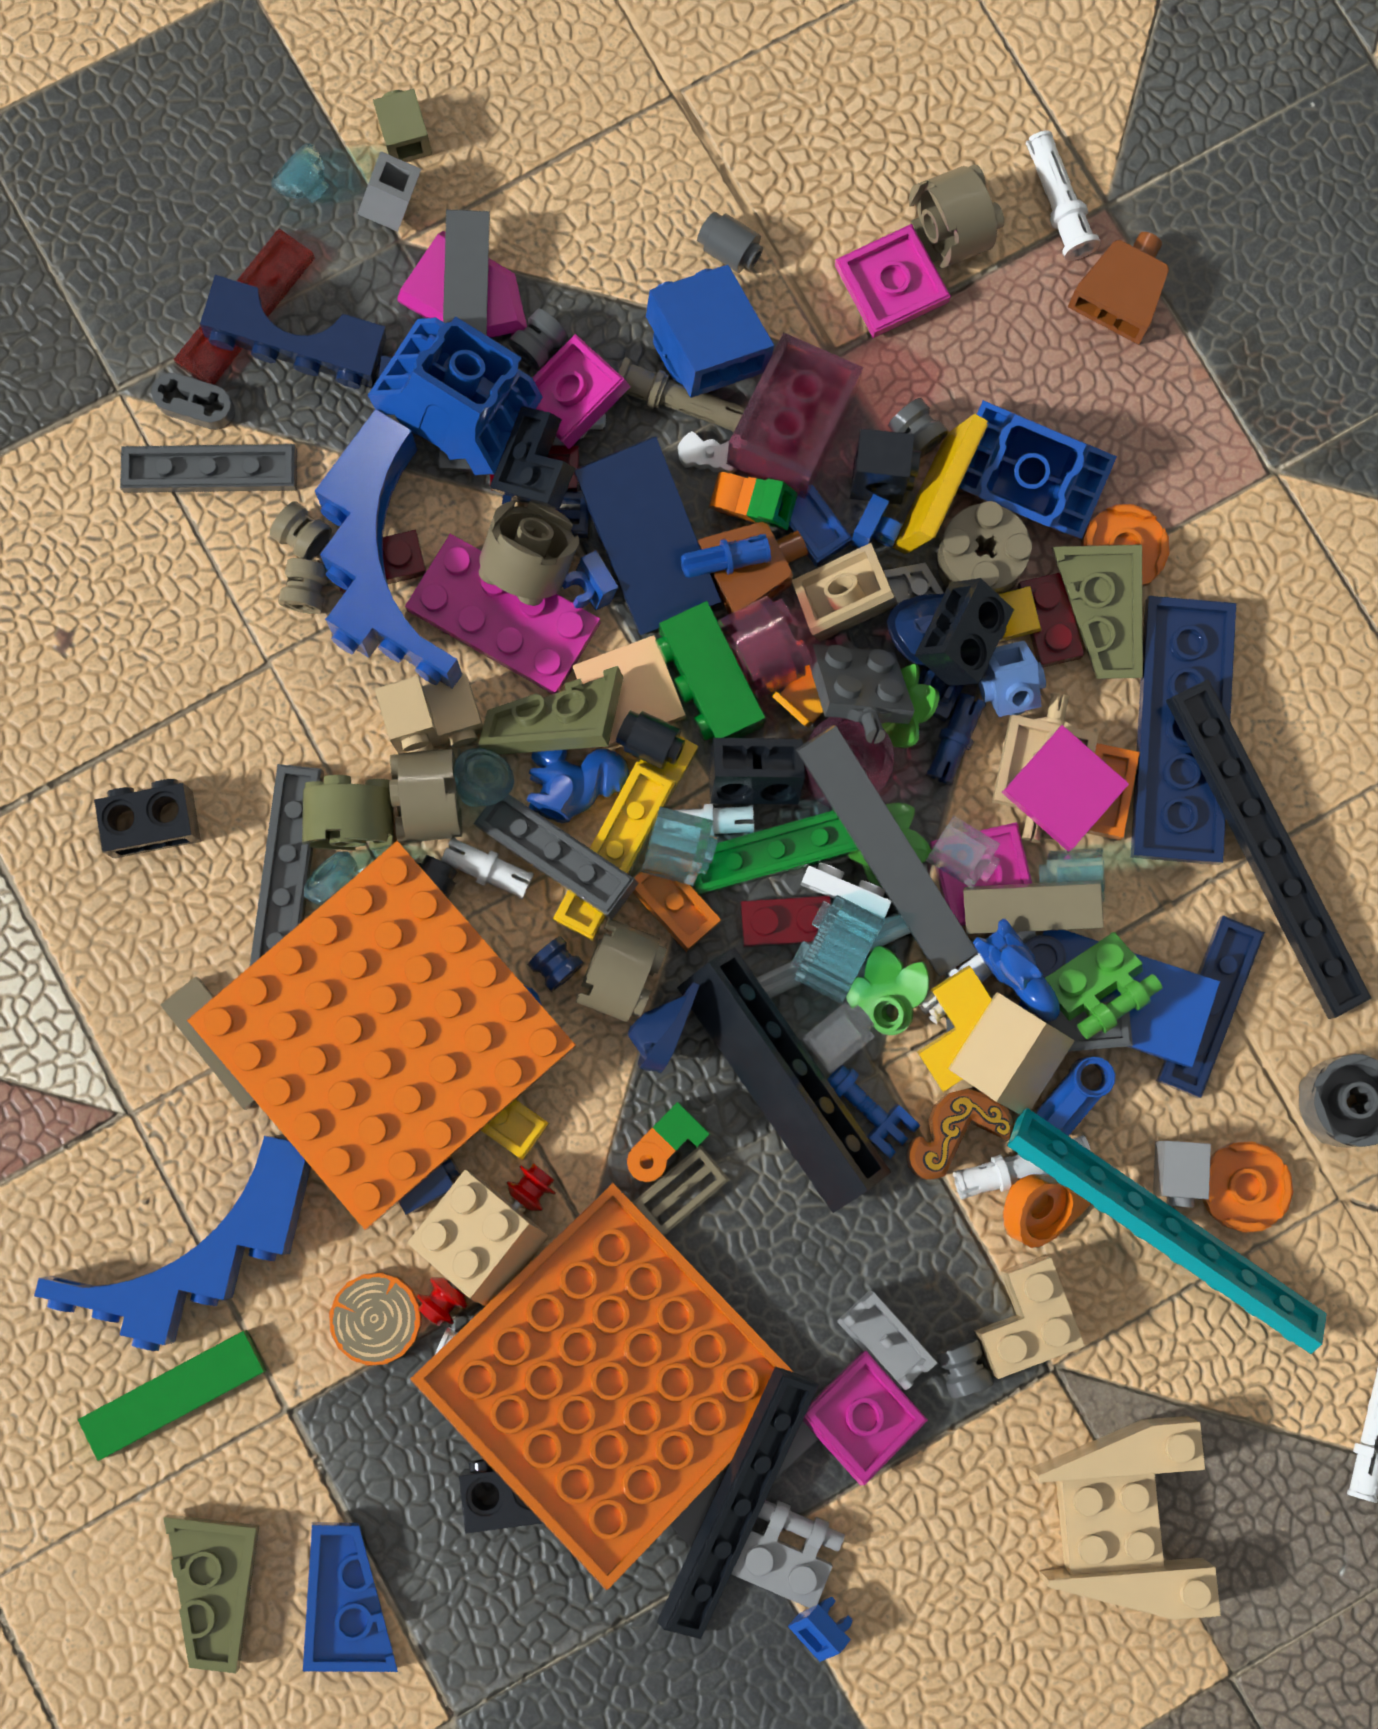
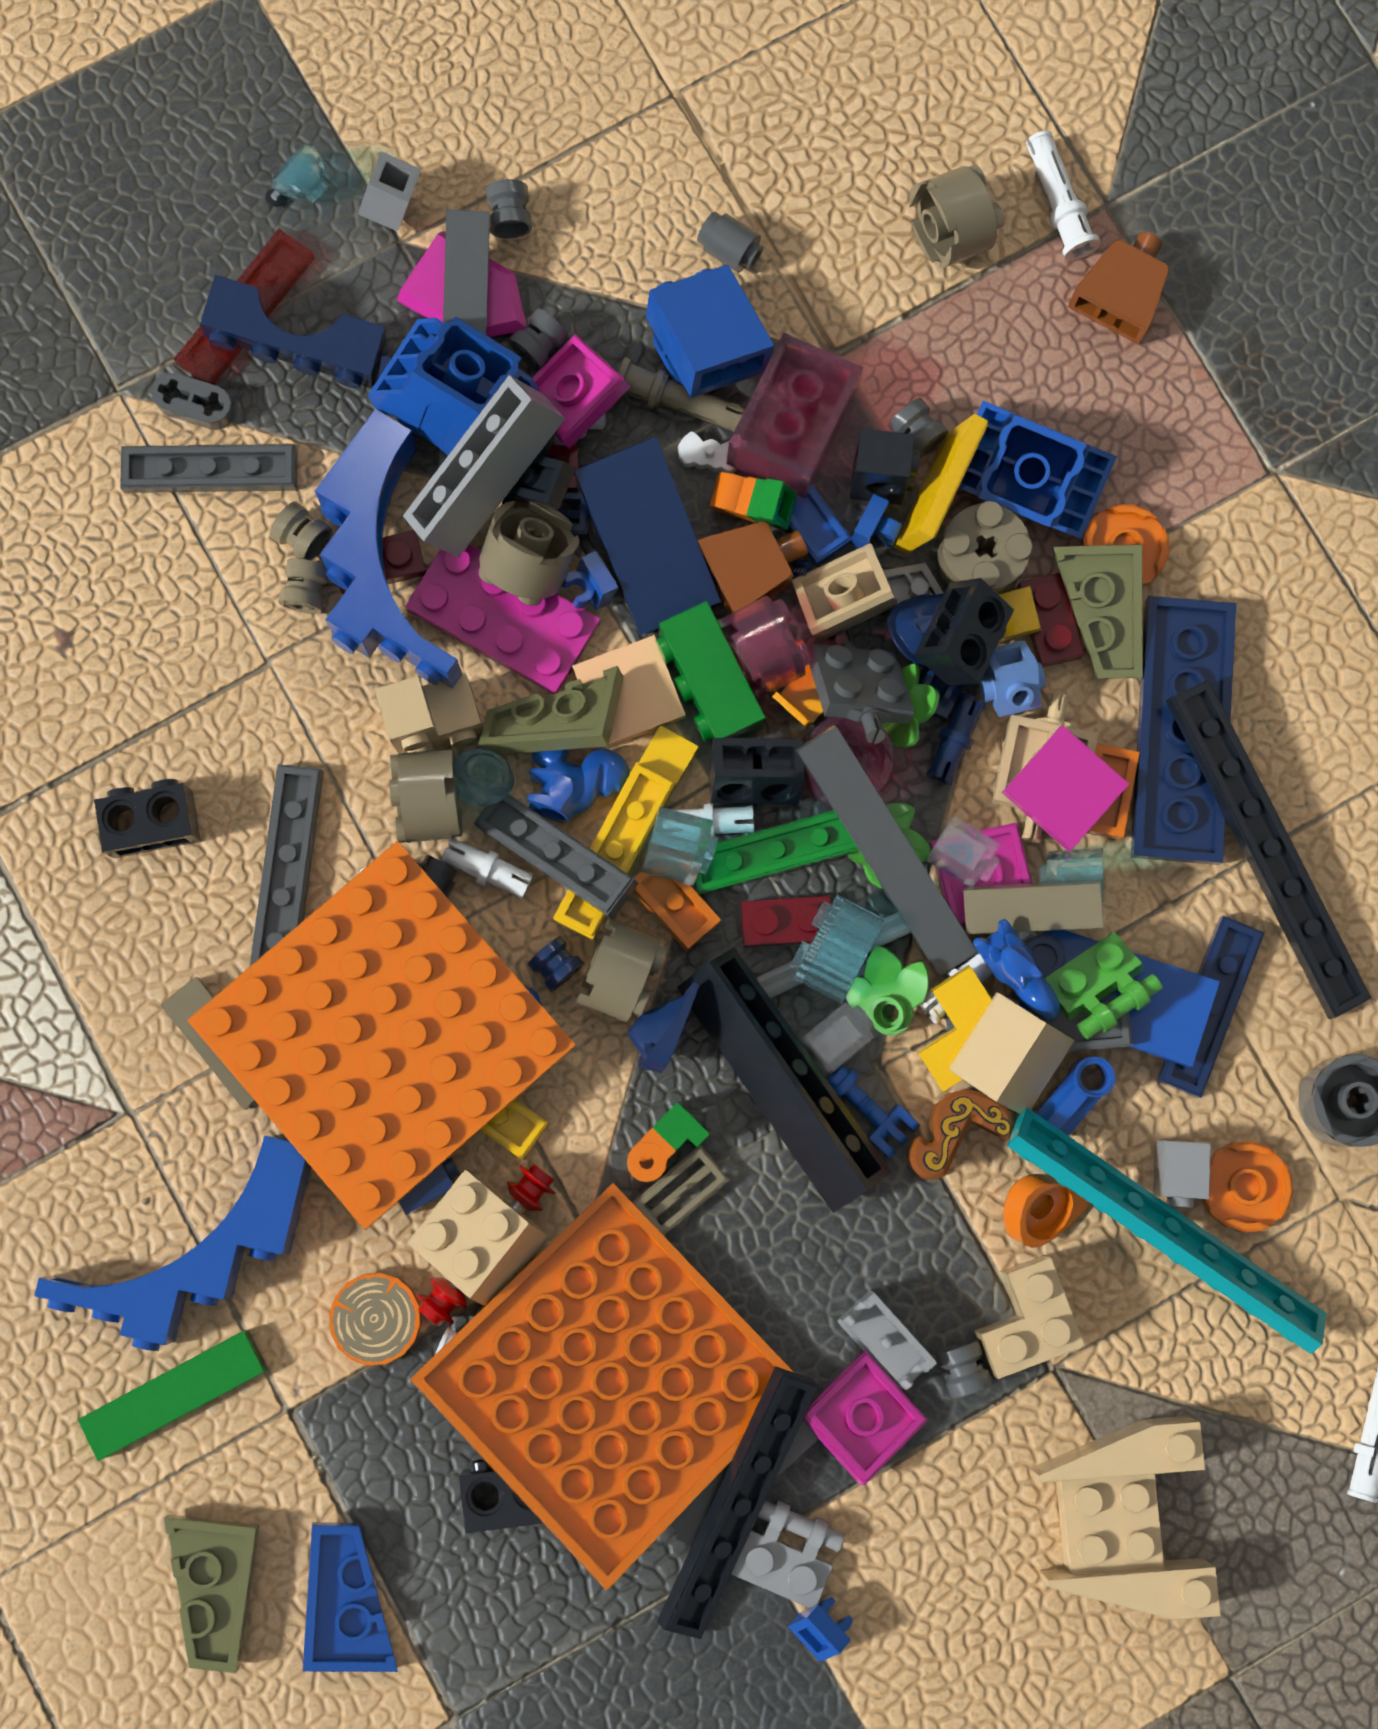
(274, 198): none -> black piece
(330, 877): clear light blue brick -> none
(347, 814): olive brick -> none
(402, 125): olive brick -> none
(483, 466): none -> light grey brick
(508, 205): none -> dark grey wheel
(650, 739): black brick -> none
(726, 556): blue axle -> none
(801, 567): none -> dark blue piece
(829, 882): white plate -> none
(892, 280): dark pink plate -> none
(997, 1174): white pin -> none

